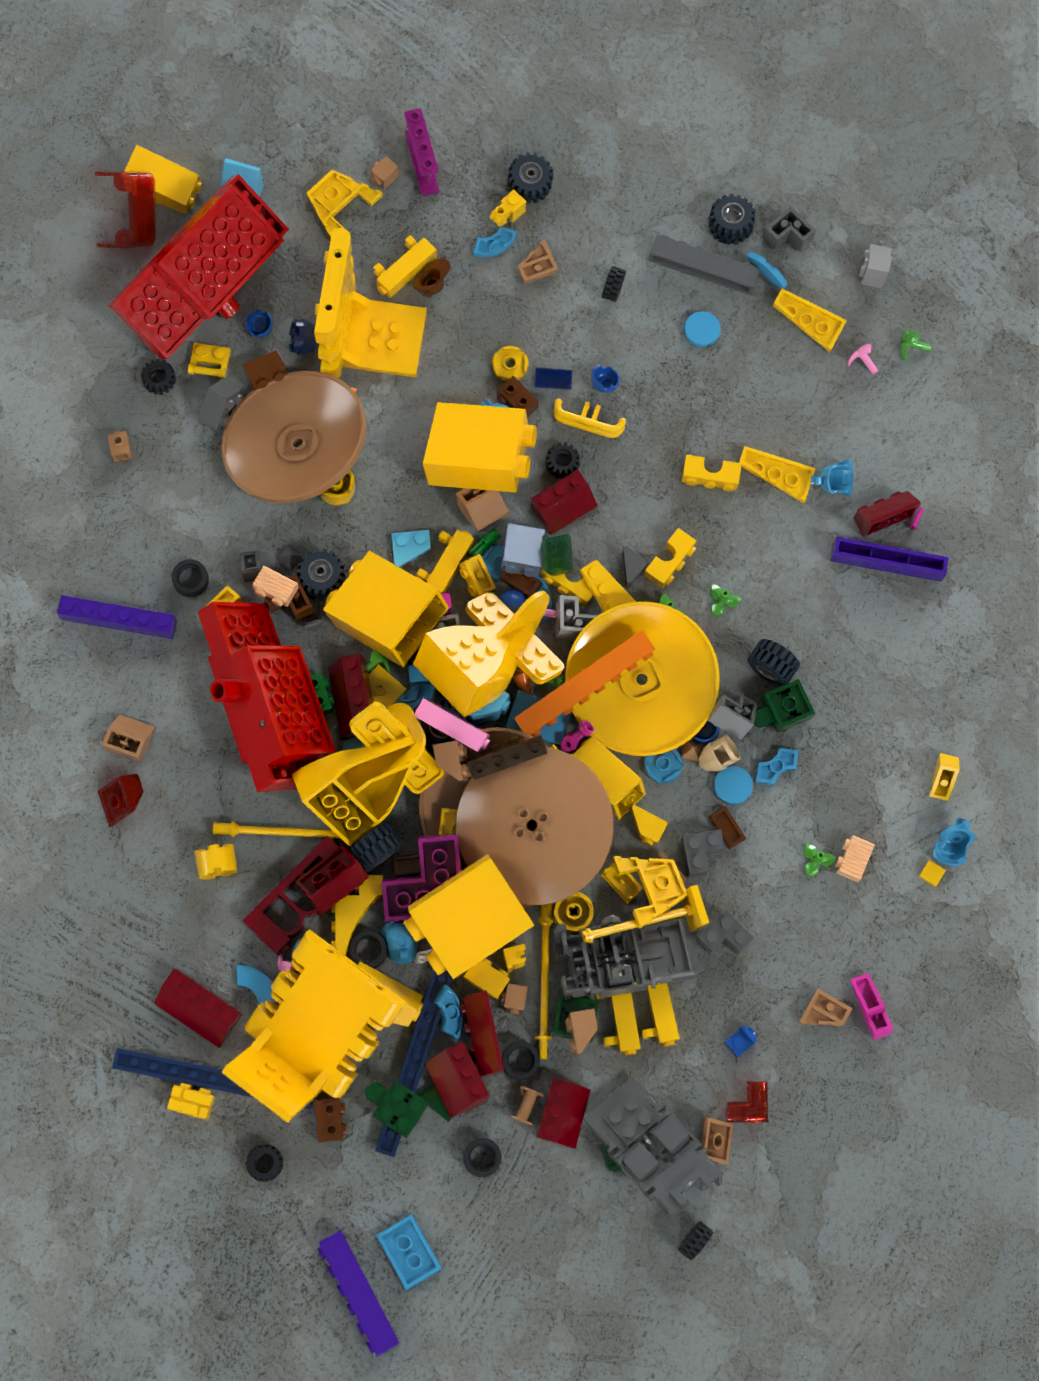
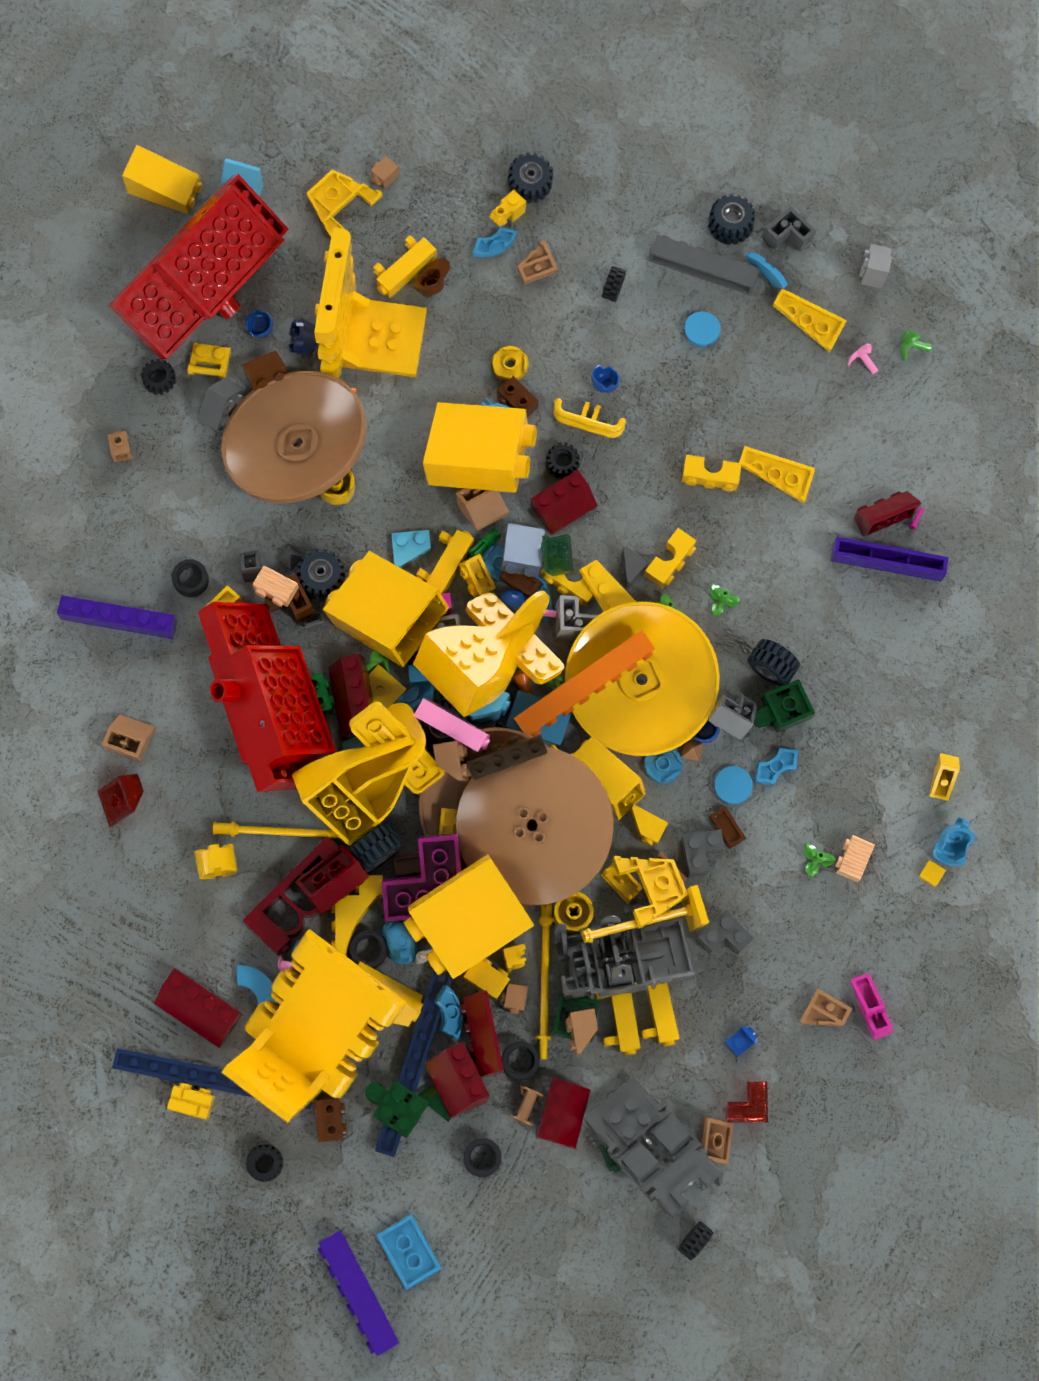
(141, 209): clear red windscreen -> none
(421, 152): magenta fence -> none
(553, 378): clear blue tile -> none
(572, 740): dark pink leg -> none
(719, 754): tan helmet -> none
(836, 478): dark azure helmet -> none

